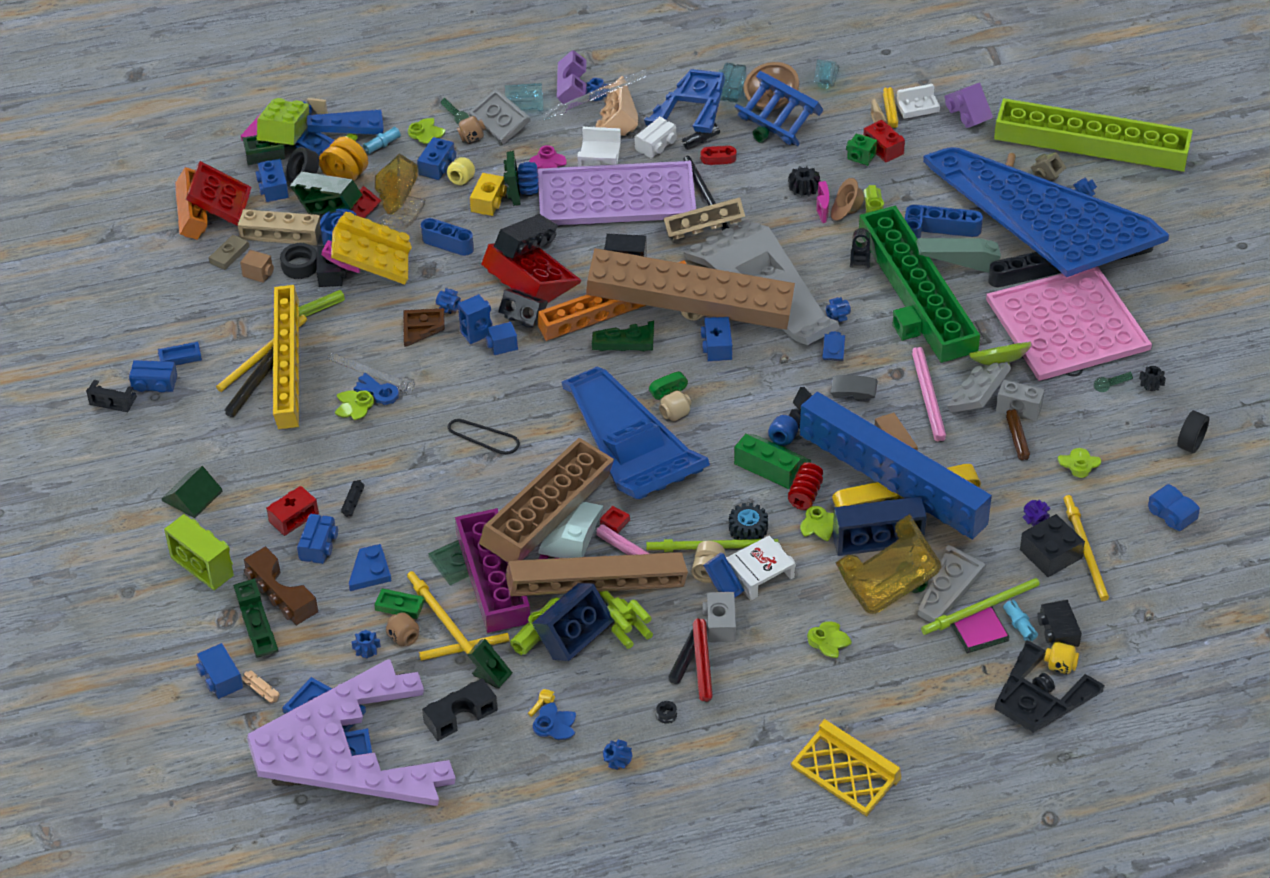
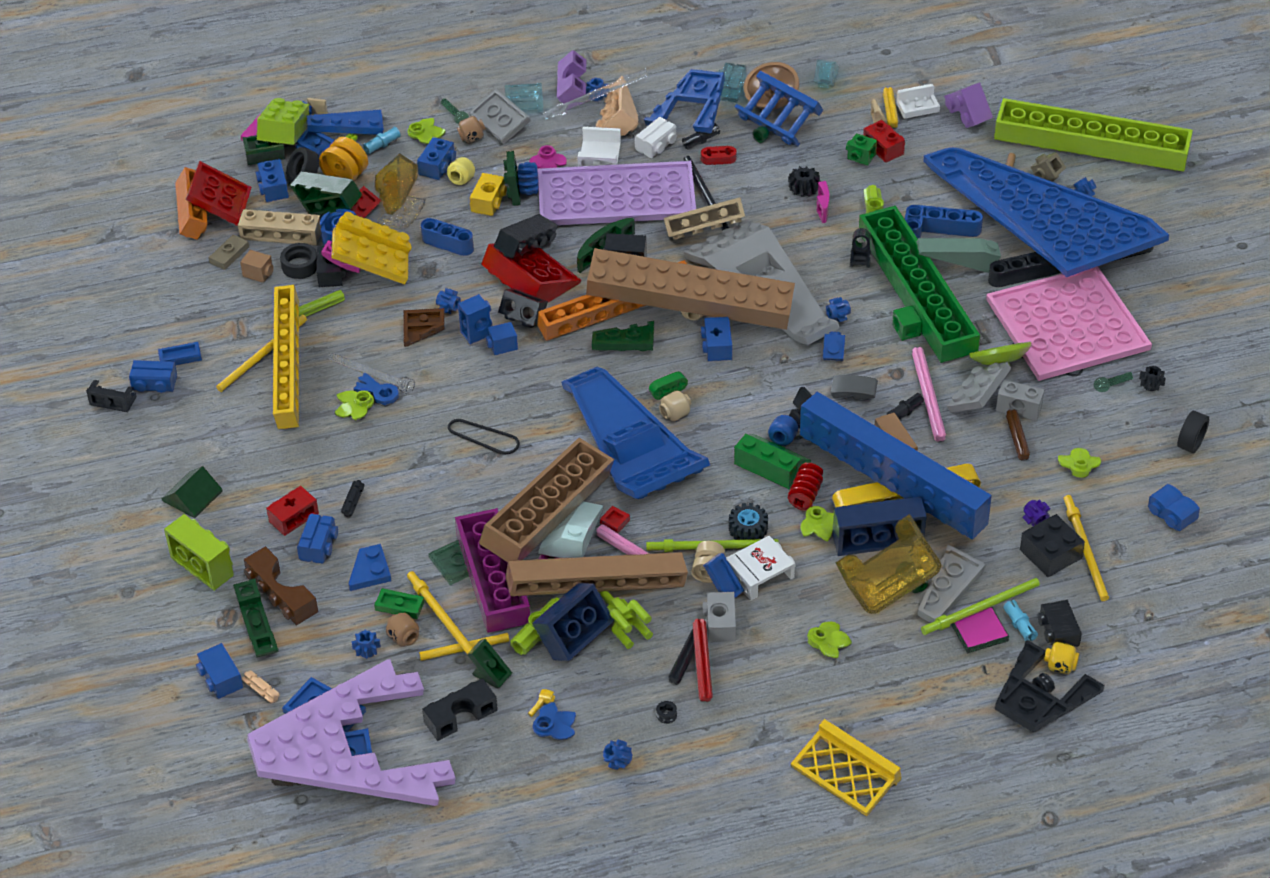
(250, 385): black axle -> none
(598, 239): none -> dark green slope
(848, 199): medium nougat piece -> none
(906, 407): none -> black axle

